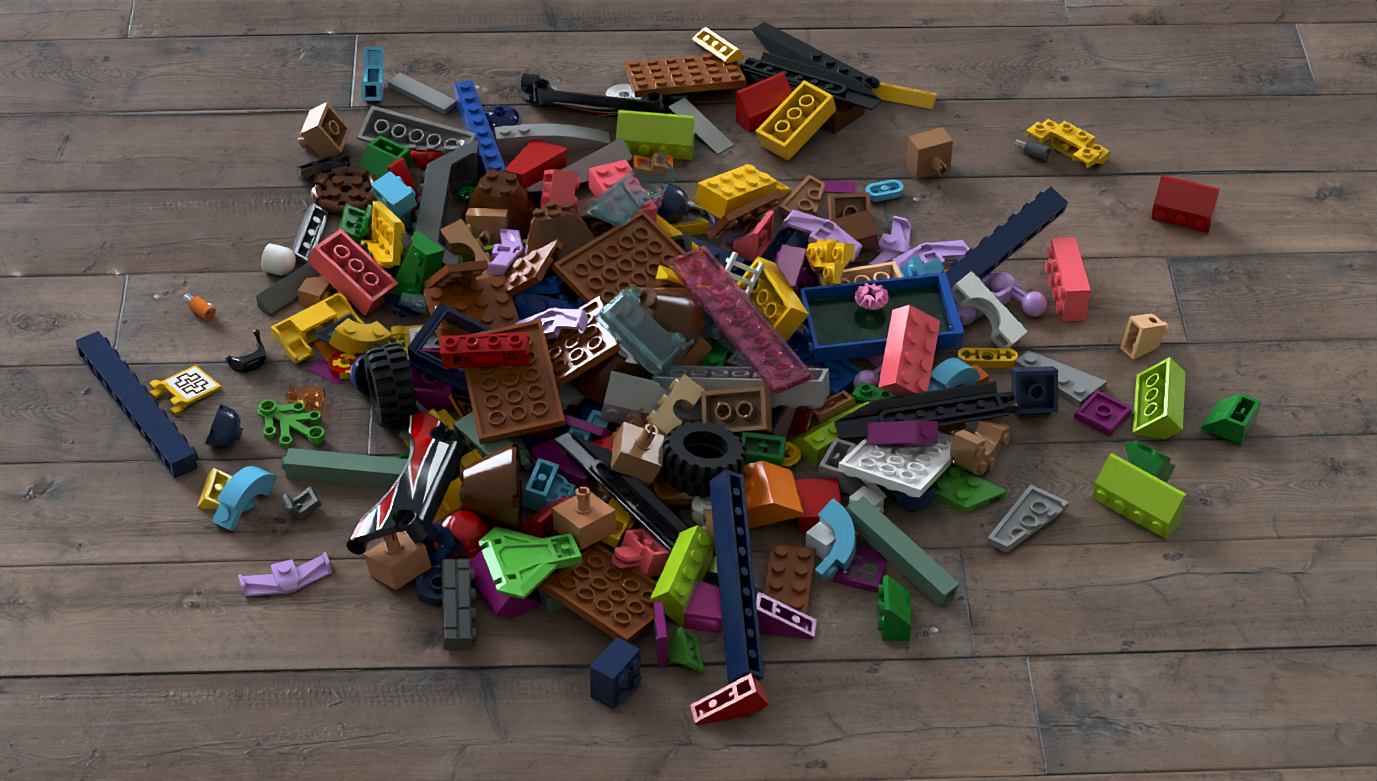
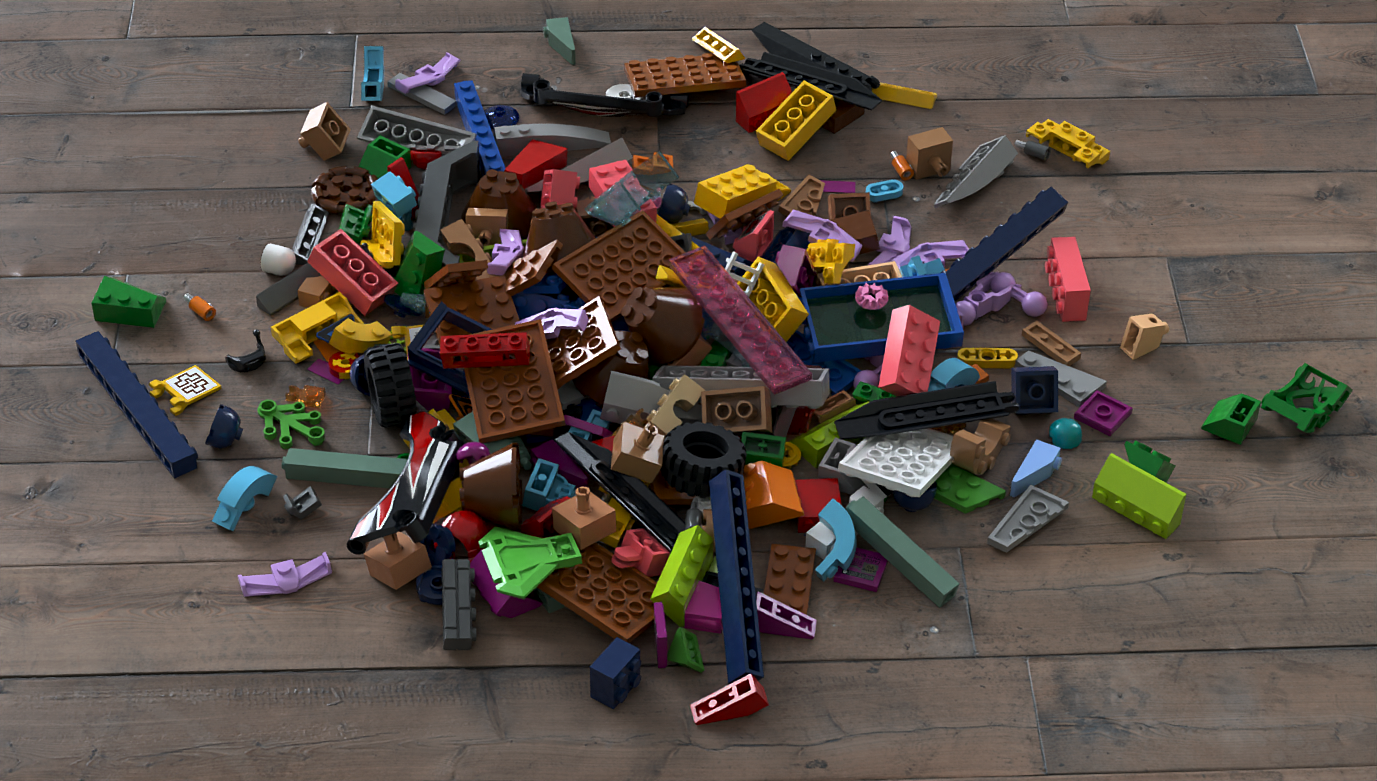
(126, 304): none -> green wedge
(212, 488): yellow slope -> none
(323, 165): black hinge -> none
(428, 74): none -> lavender plate
(465, 193): green tile -> none
(472, 452): none -> magenta hair
(560, 38): none -> sand green slope
(641, 333): clear light blue windscreen -> none
(657, 132): lime slope -> none
(693, 516): none -> dark grey piece
(703, 127): light grey sticker -> none
(894, 611): green slope -> none
(902, 166): none -> orange piece
(903, 433): magenta slope -> none
(973, 293): white arch -> none
(979, 170): none -> light grey wedge
(1036, 467): none -> light blue slope
(1051, 344): none -> medium nougat plate
(1065, 433): none -> teal hair
(1159, 400): lime slope -> none
(1185, 203): red slope -> none
(1307, 418): none -> green fence

